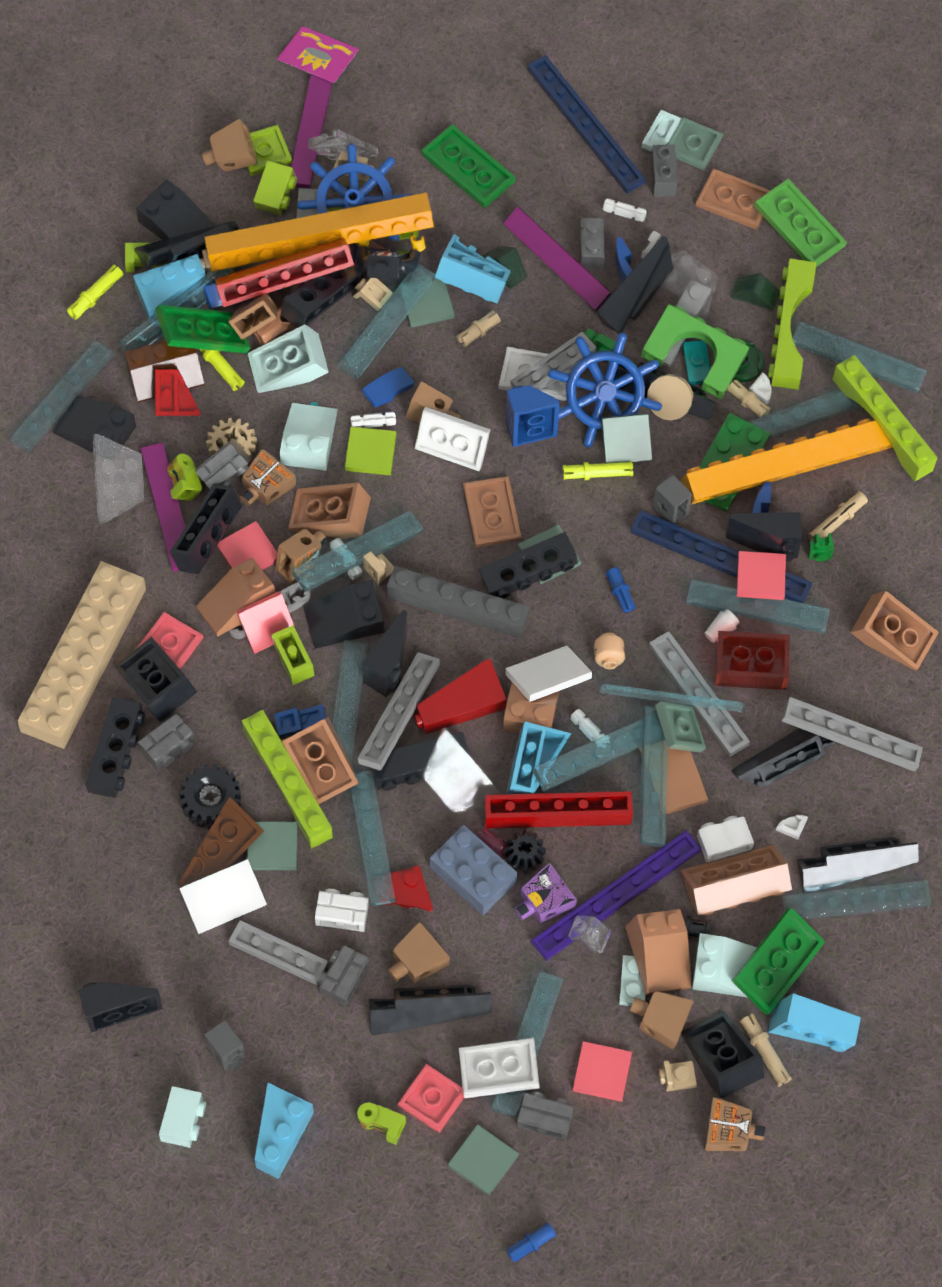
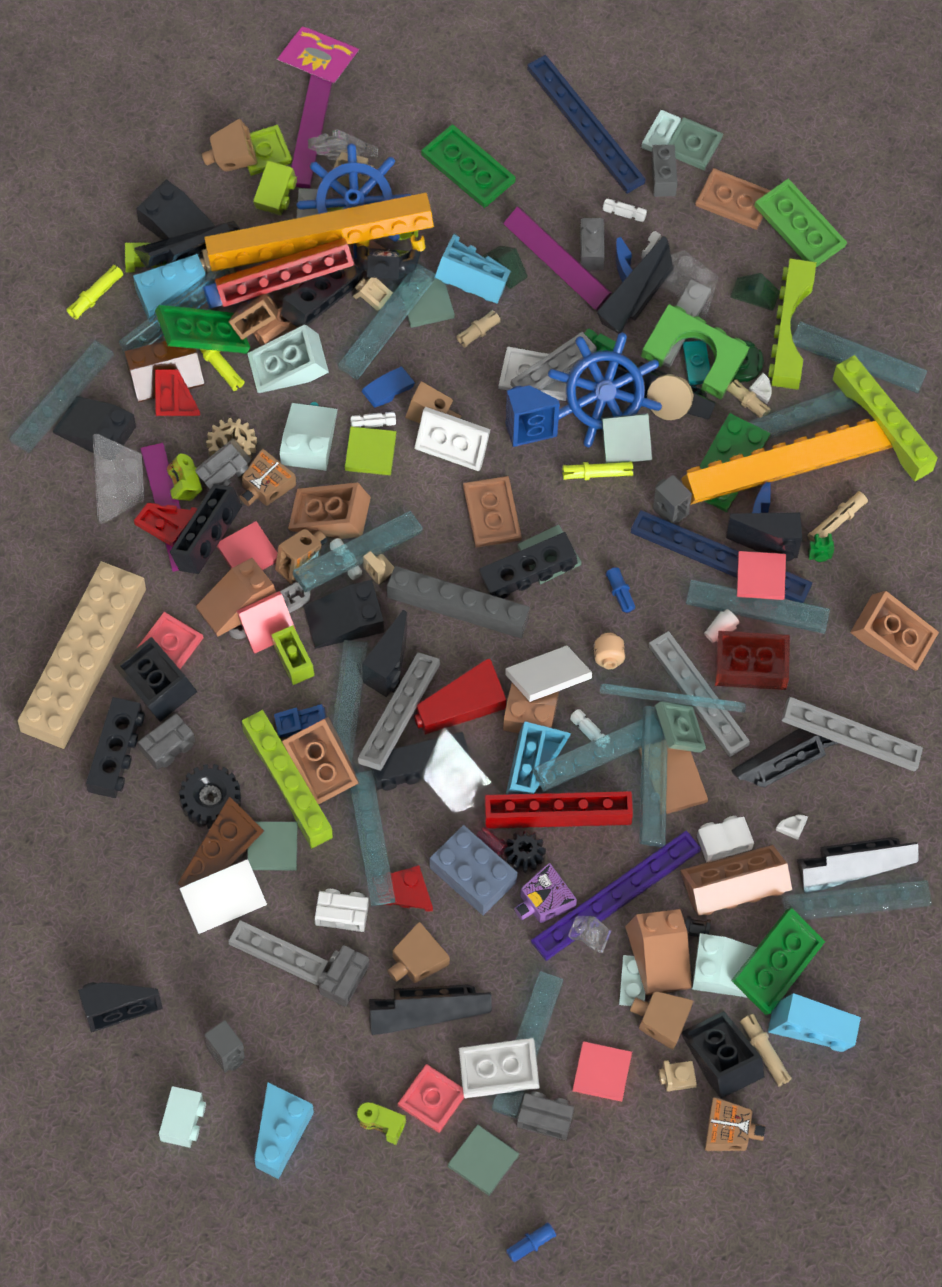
(164, 521): none -> red wing

